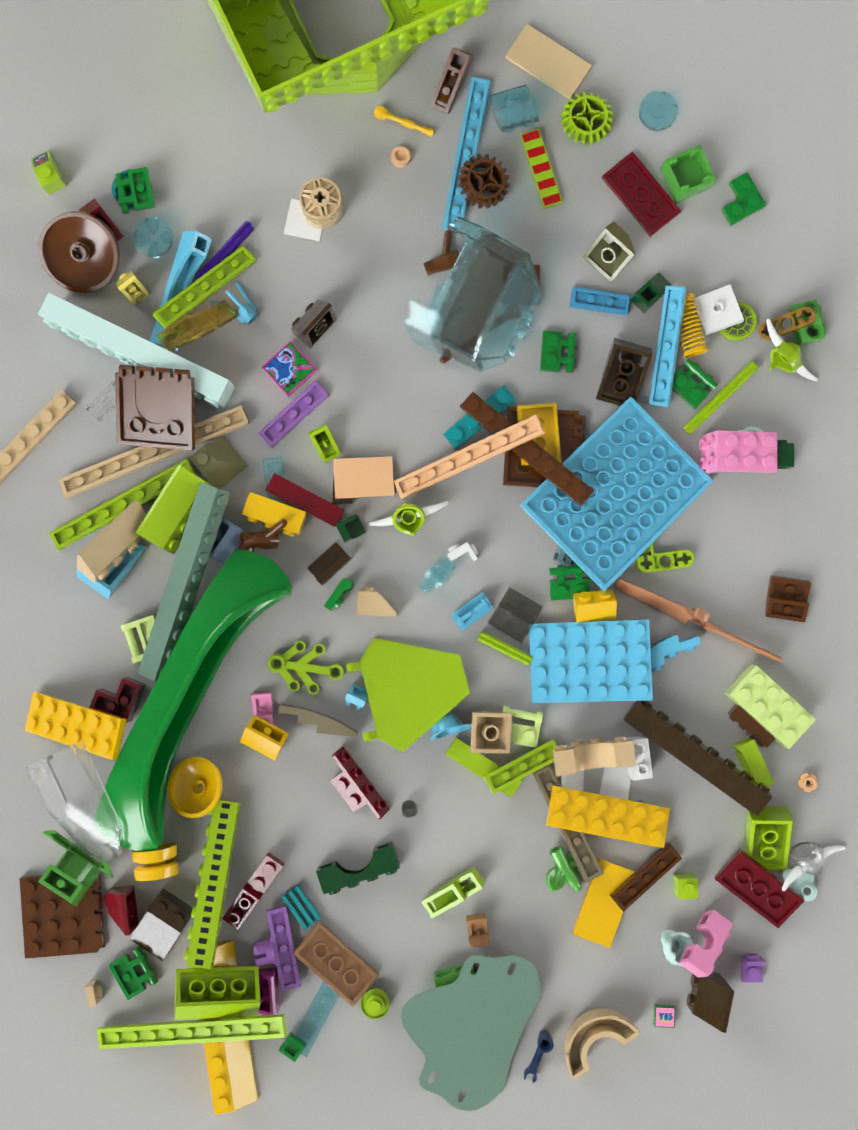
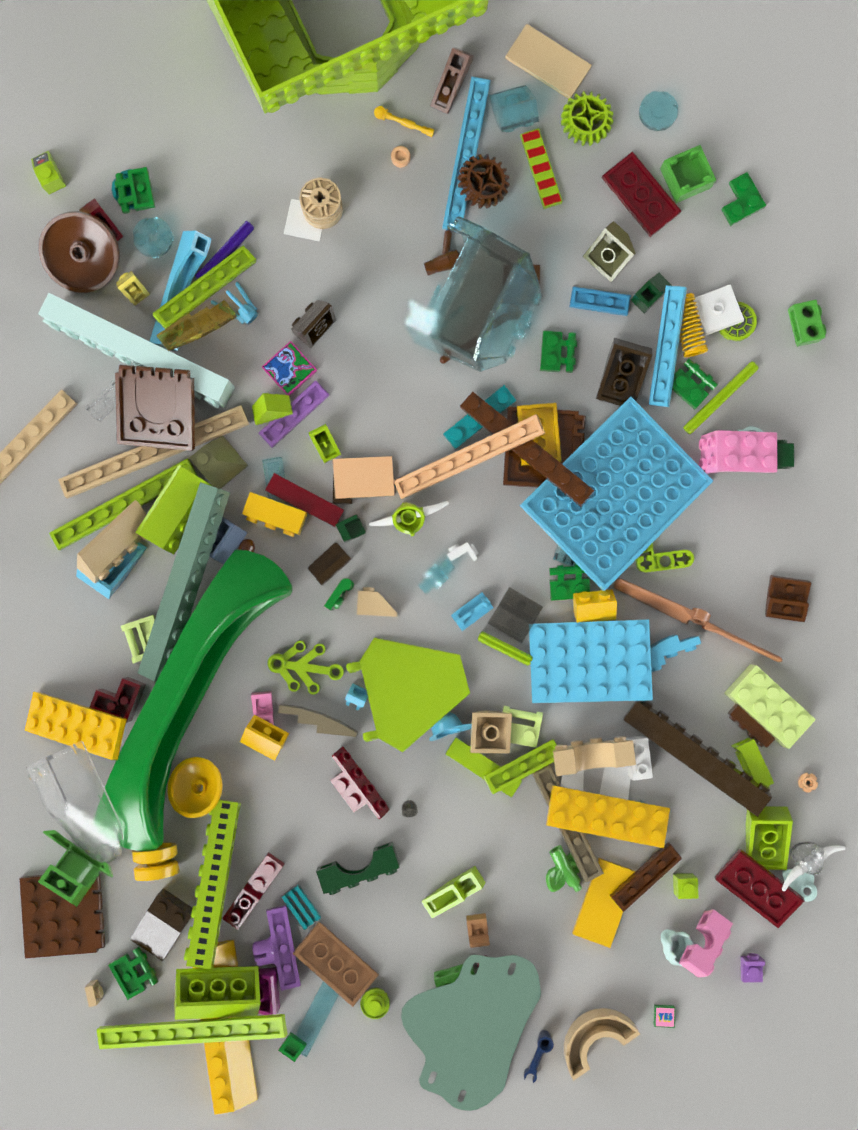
(122, 907): dark red slope -> none
(265, 539): reddish brown piece -> none
(271, 407): none -> lime slope
(711, 1000): dark brown slope -> none
(786, 355): lime helmet -> none
(799, 313): pearl gold beam -> none

